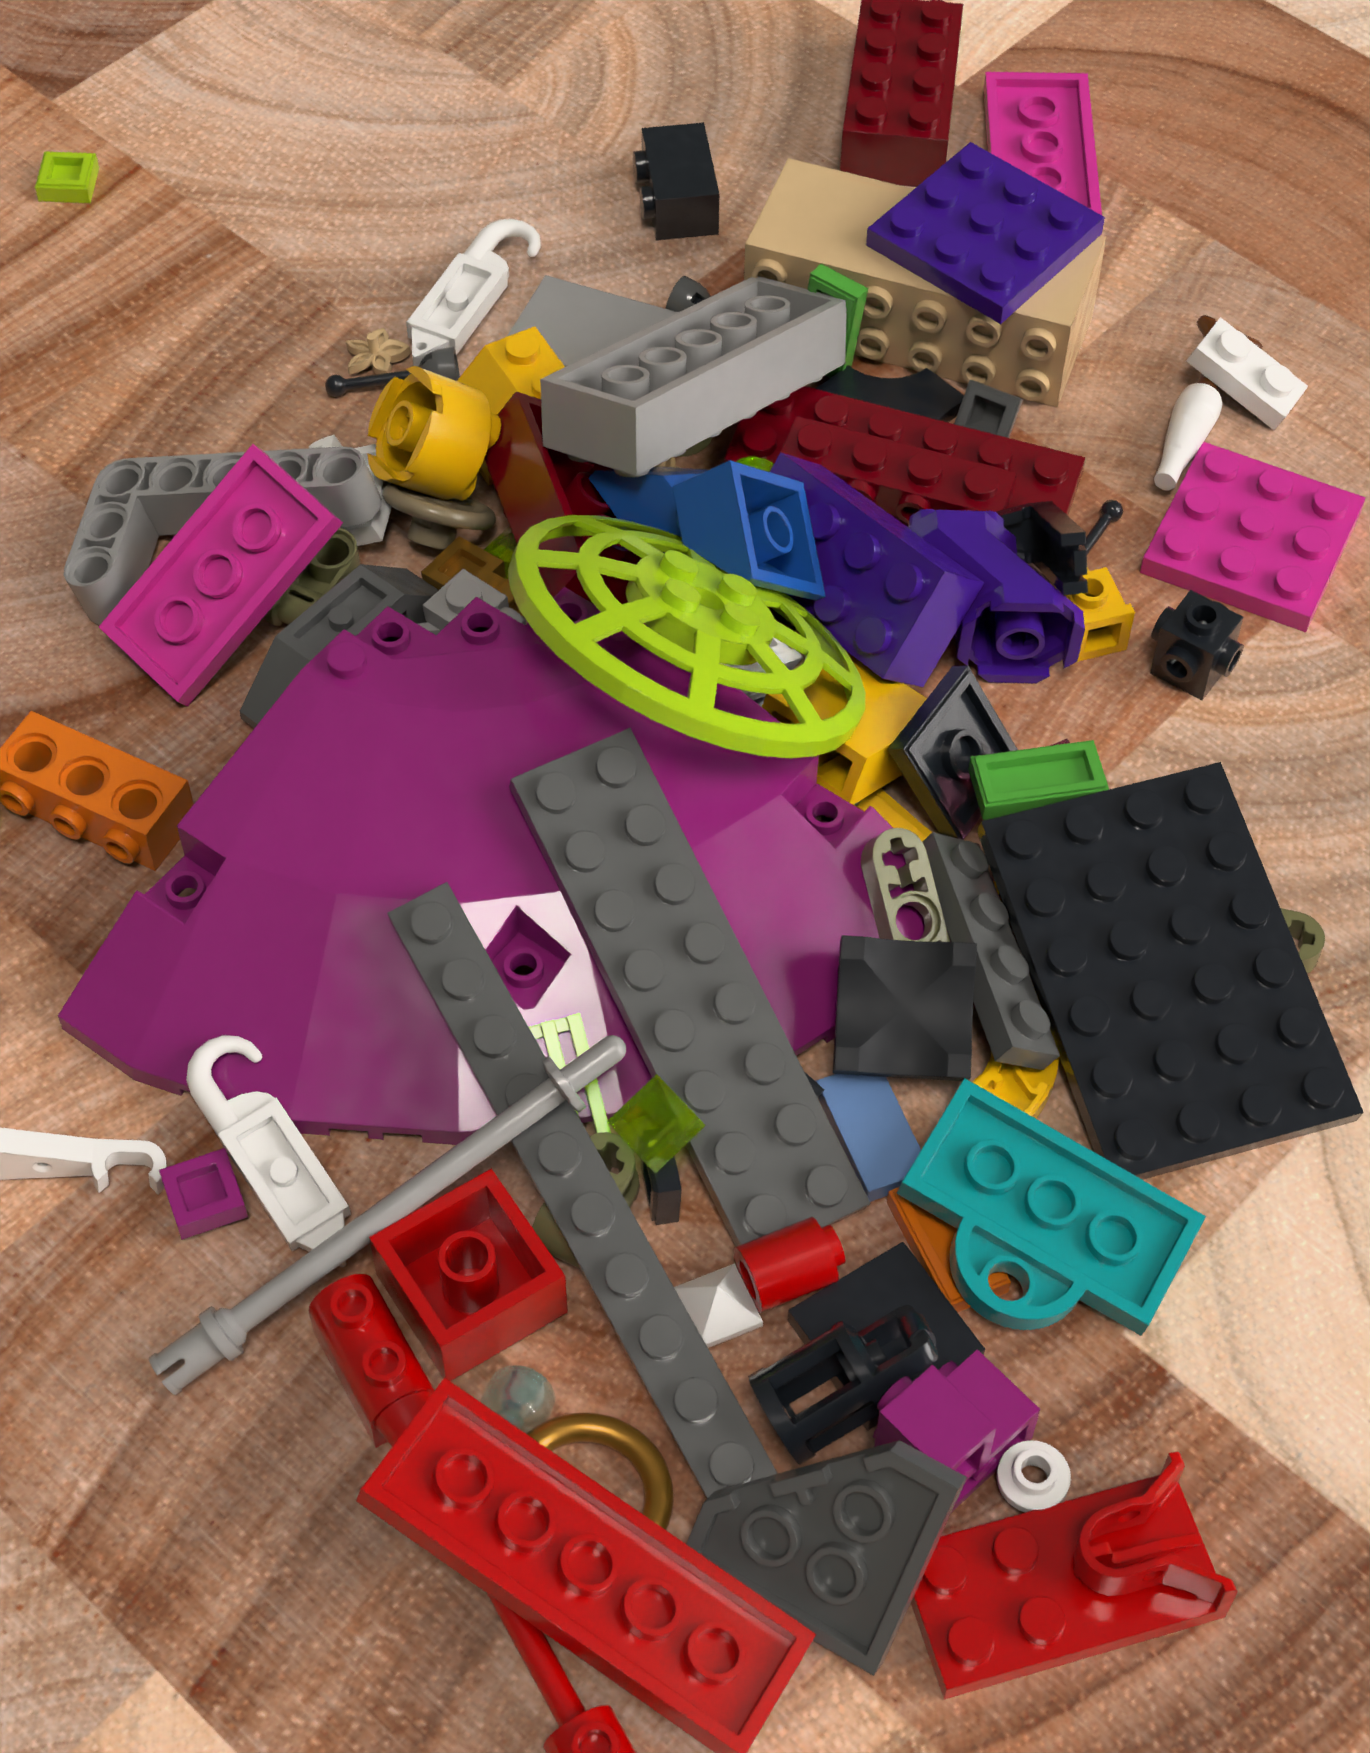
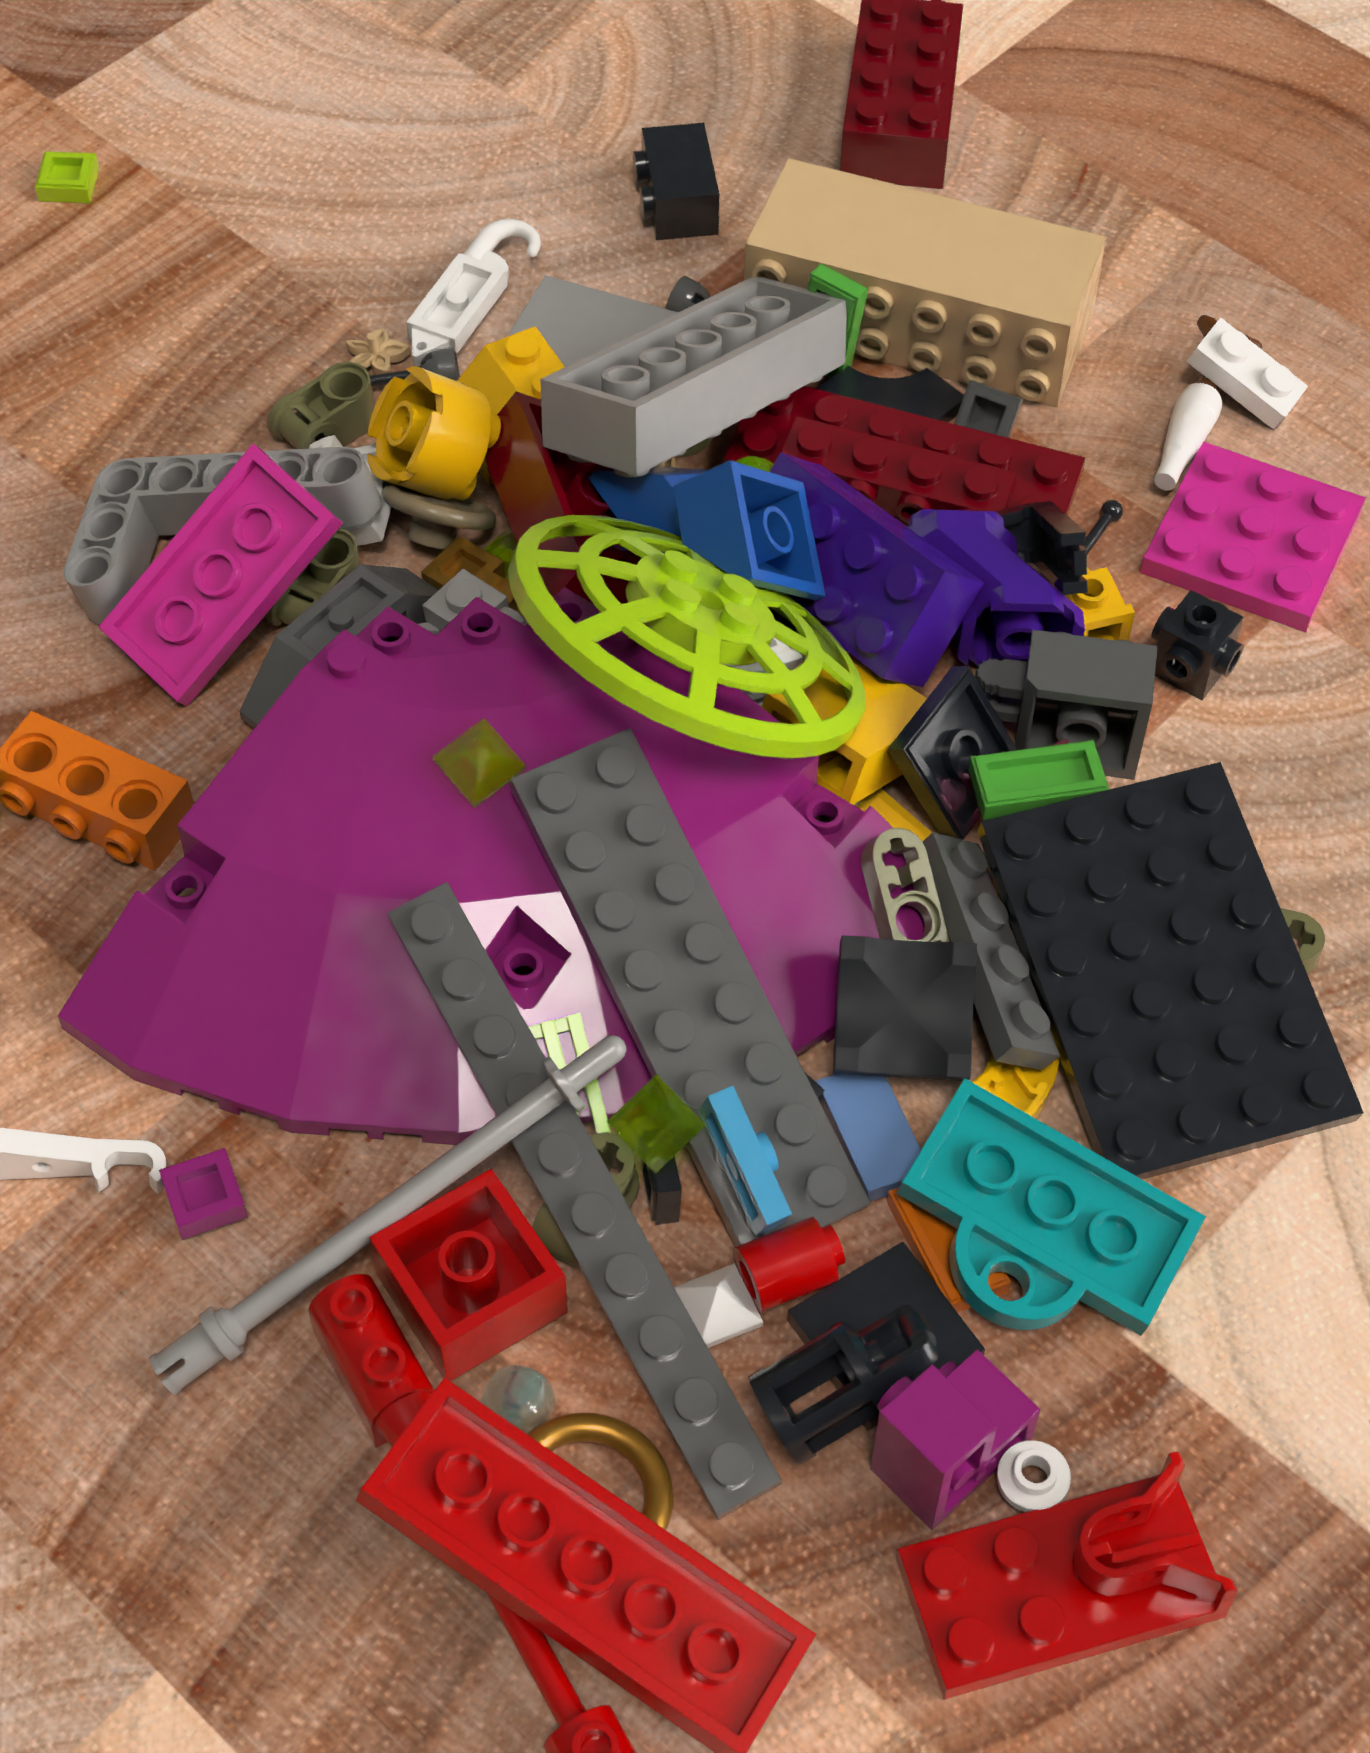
(268, 1151): white plate -> none
(331, 404): none -> olive piece
(479, 762): none -> clear neon green slope
(746, 1159): none -> dark azure plate
(835, 1542): dark grey plate -> none
(985, 232): dark purple plate -> none
(1045, 129): dark pink plate -> none
(1077, 692): none -> dark grey hinge

